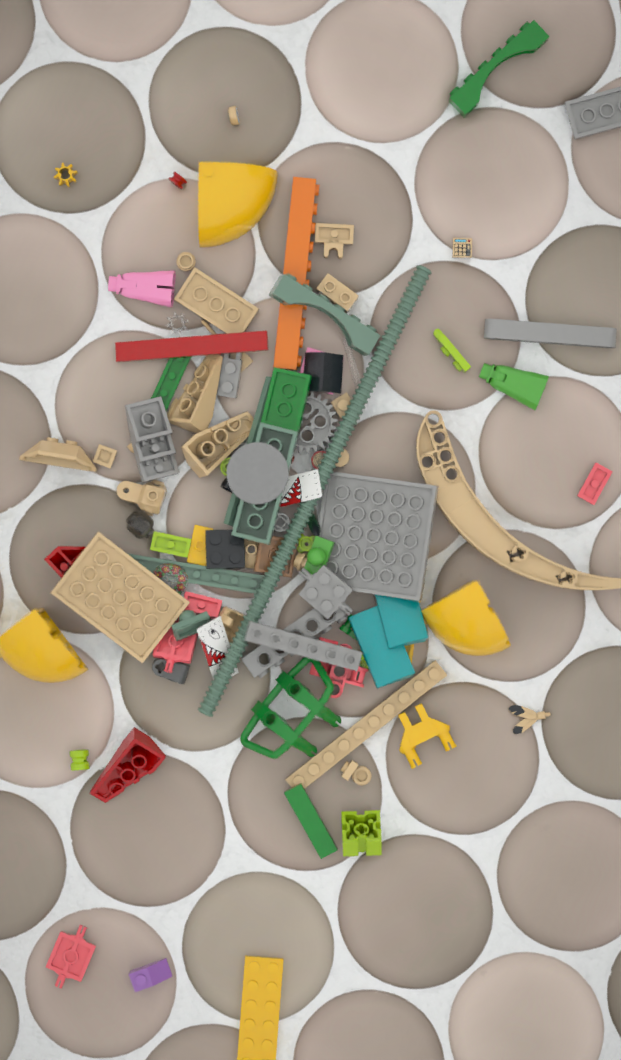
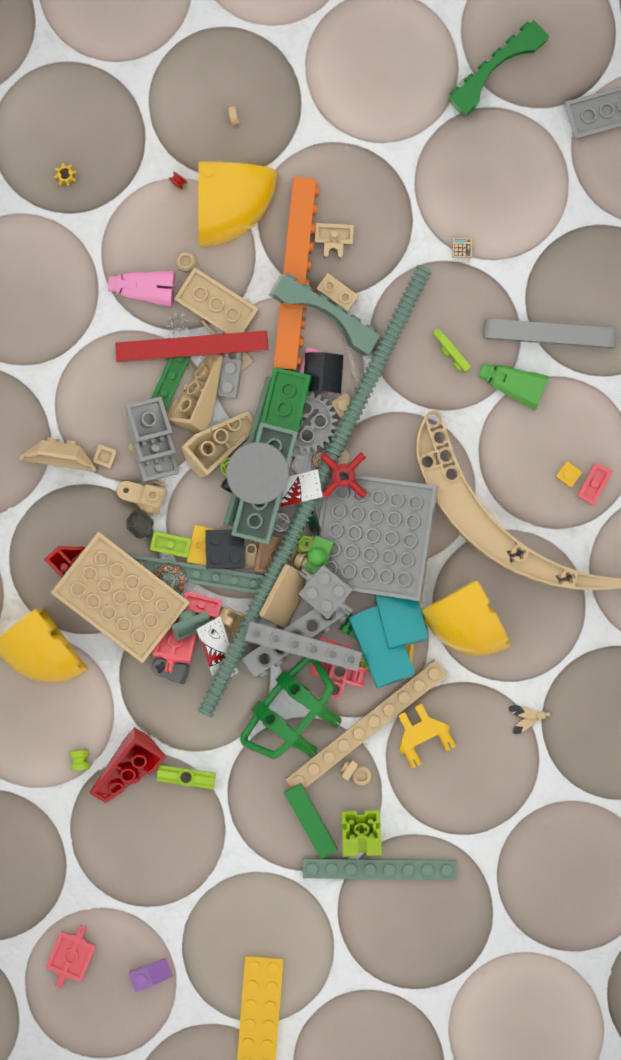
(173, 775): none -> lime piece
(283, 596): none -> tan tile
(351, 475): none -> red bar
(379, 869): none -> sand green plate
(568, 474): none -> yellow plate

